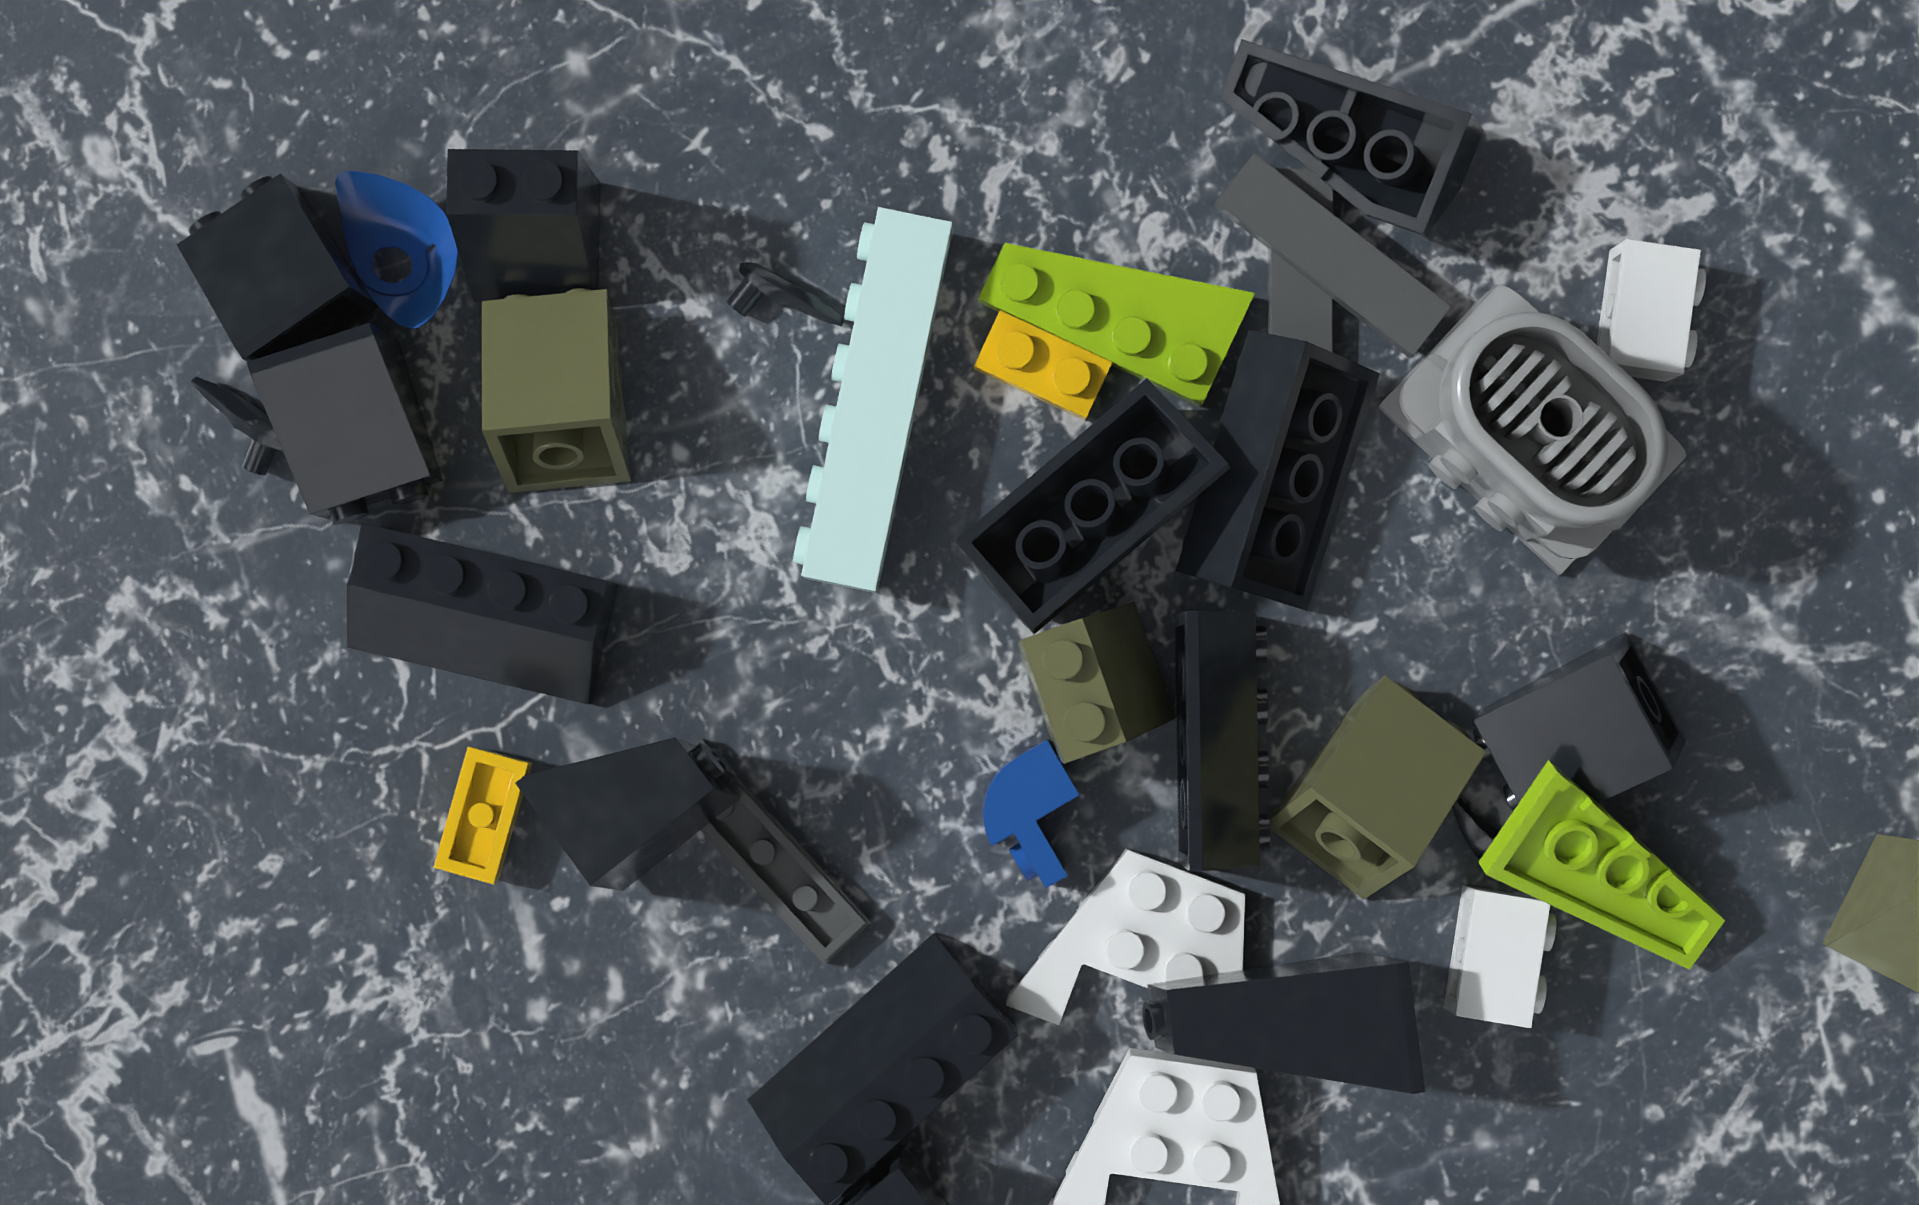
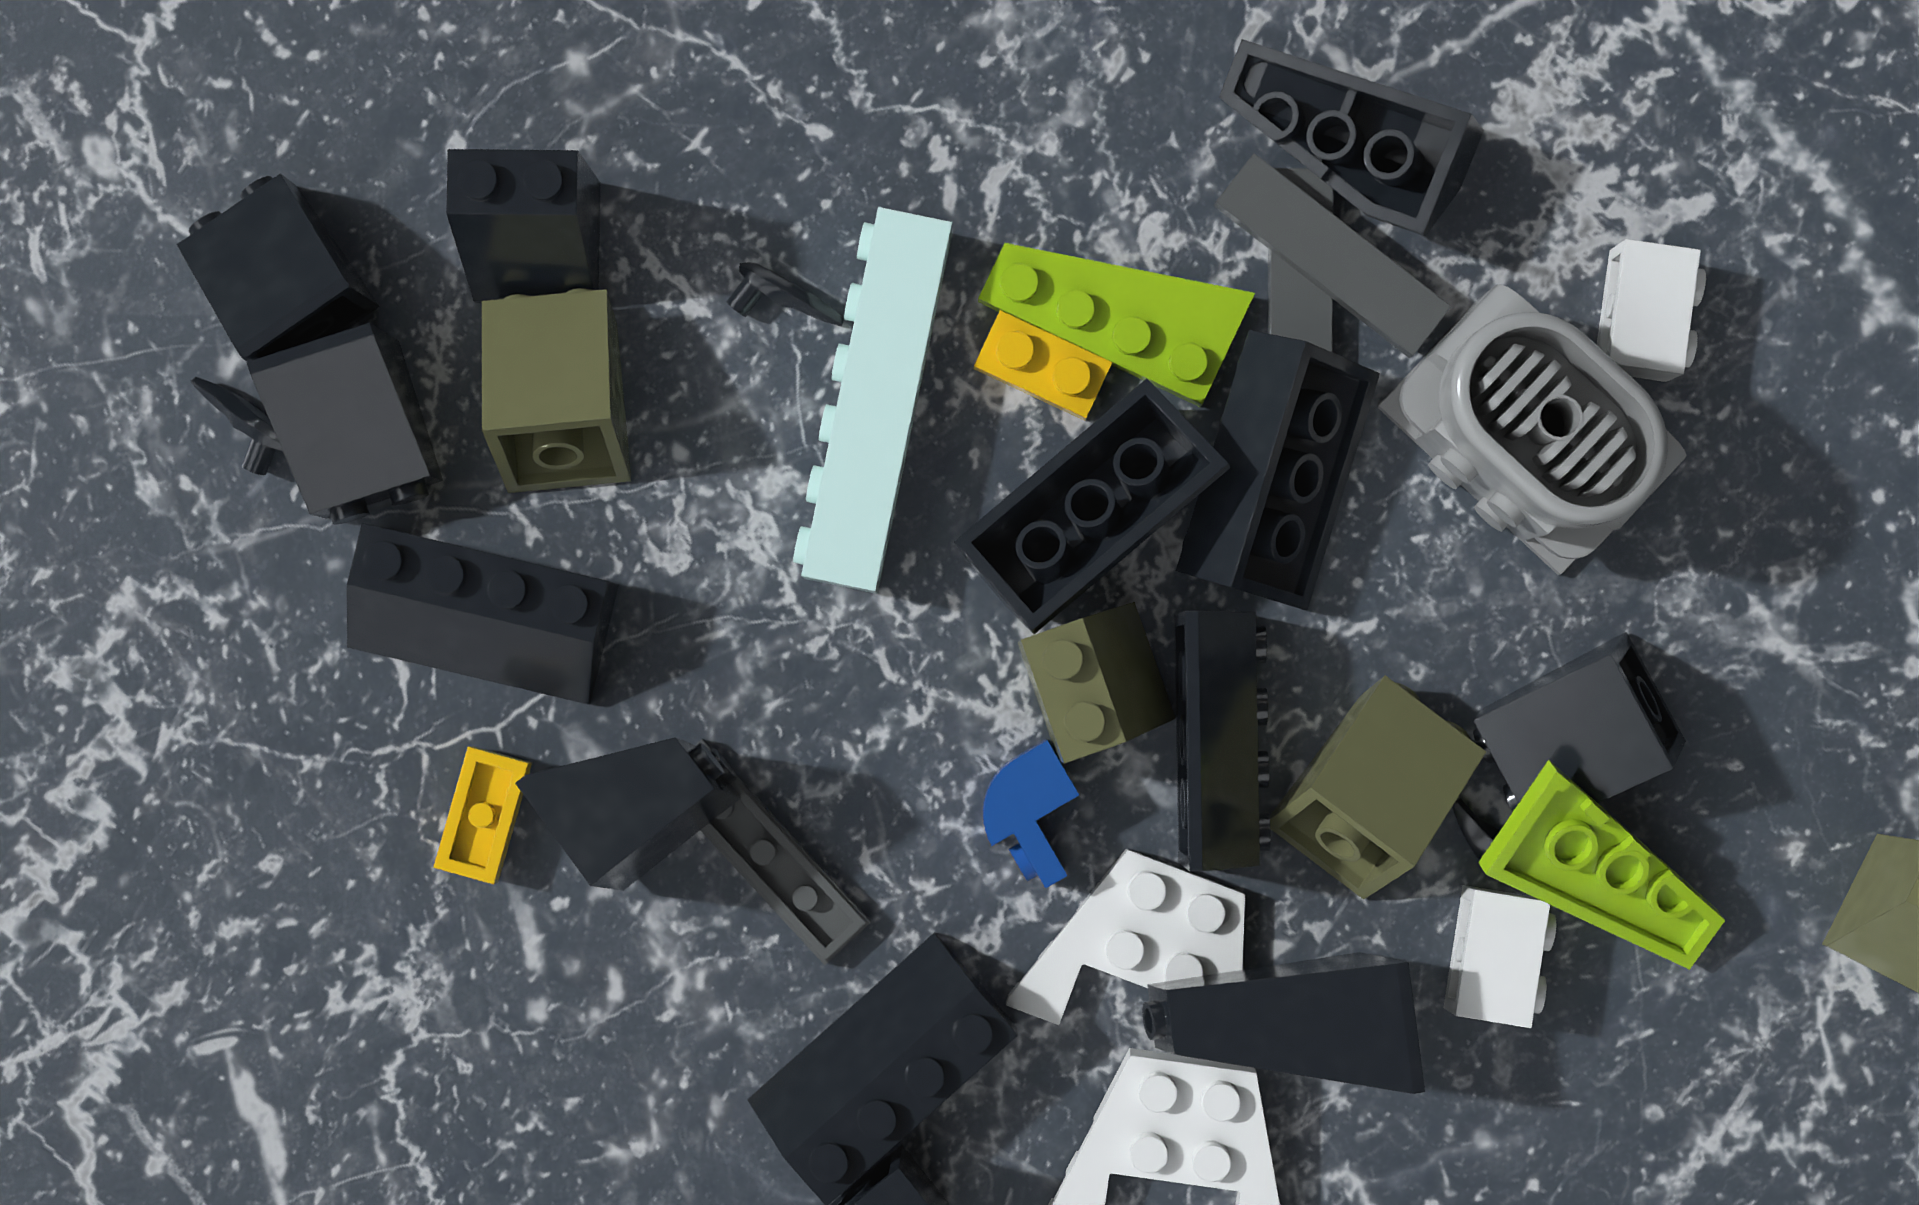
(393, 214): blue piece -> none

